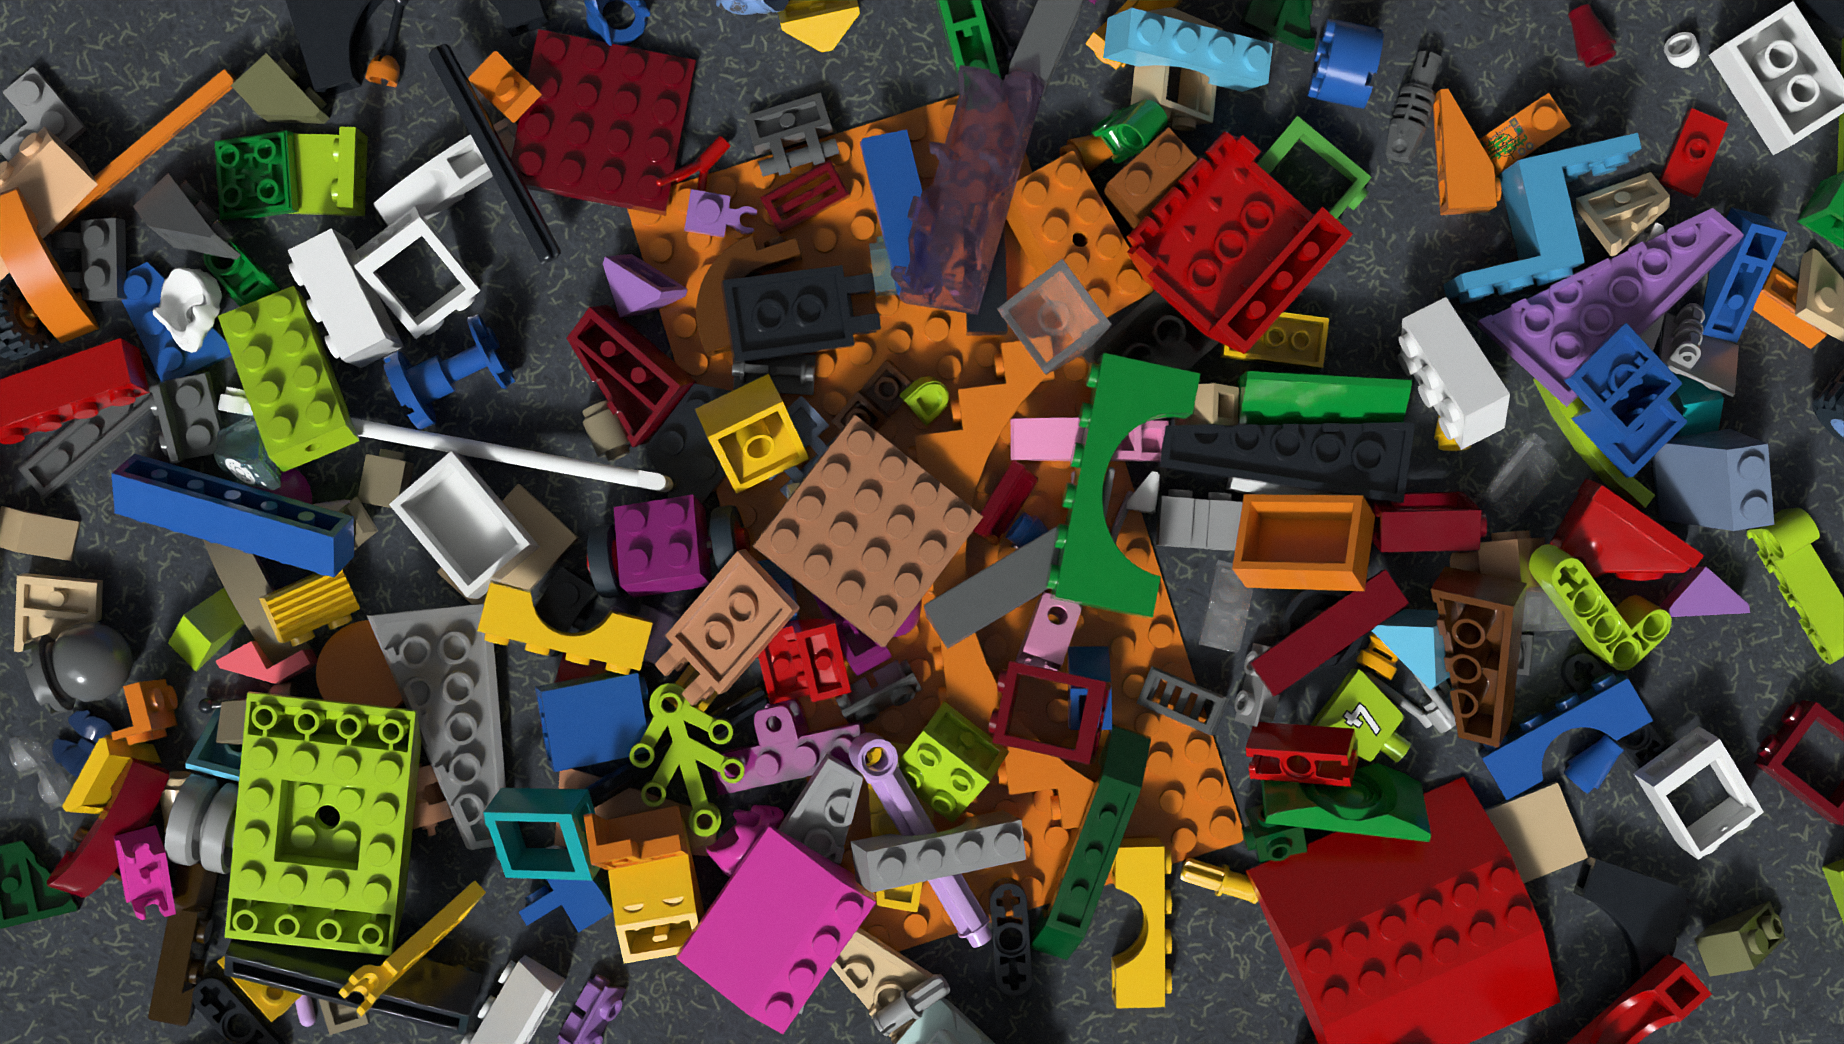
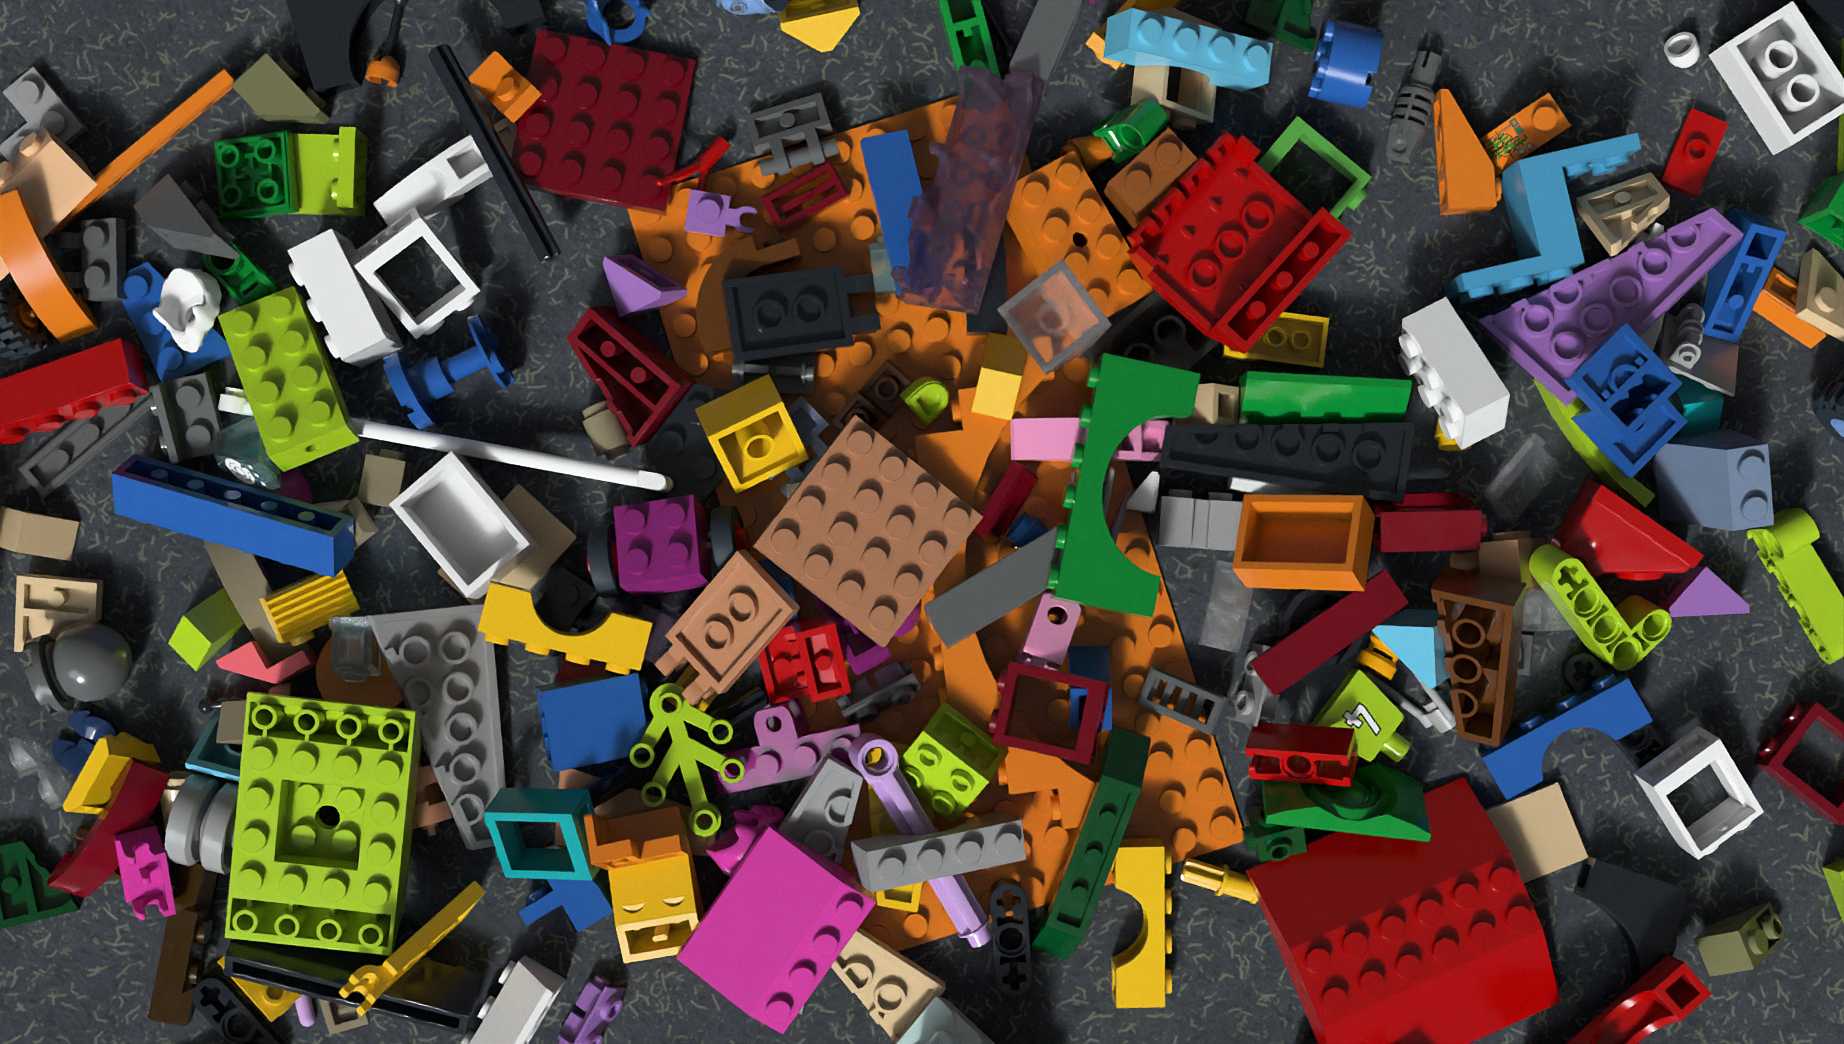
(151, 711): orange bracket -> none
(354, 649): none -> clear light blue window
(911, 1004): light grey axle -> none
(1000, 376): none -> yellow slope
(1591, 38): dark red cone -> none
(1593, 764): blue cone -> none

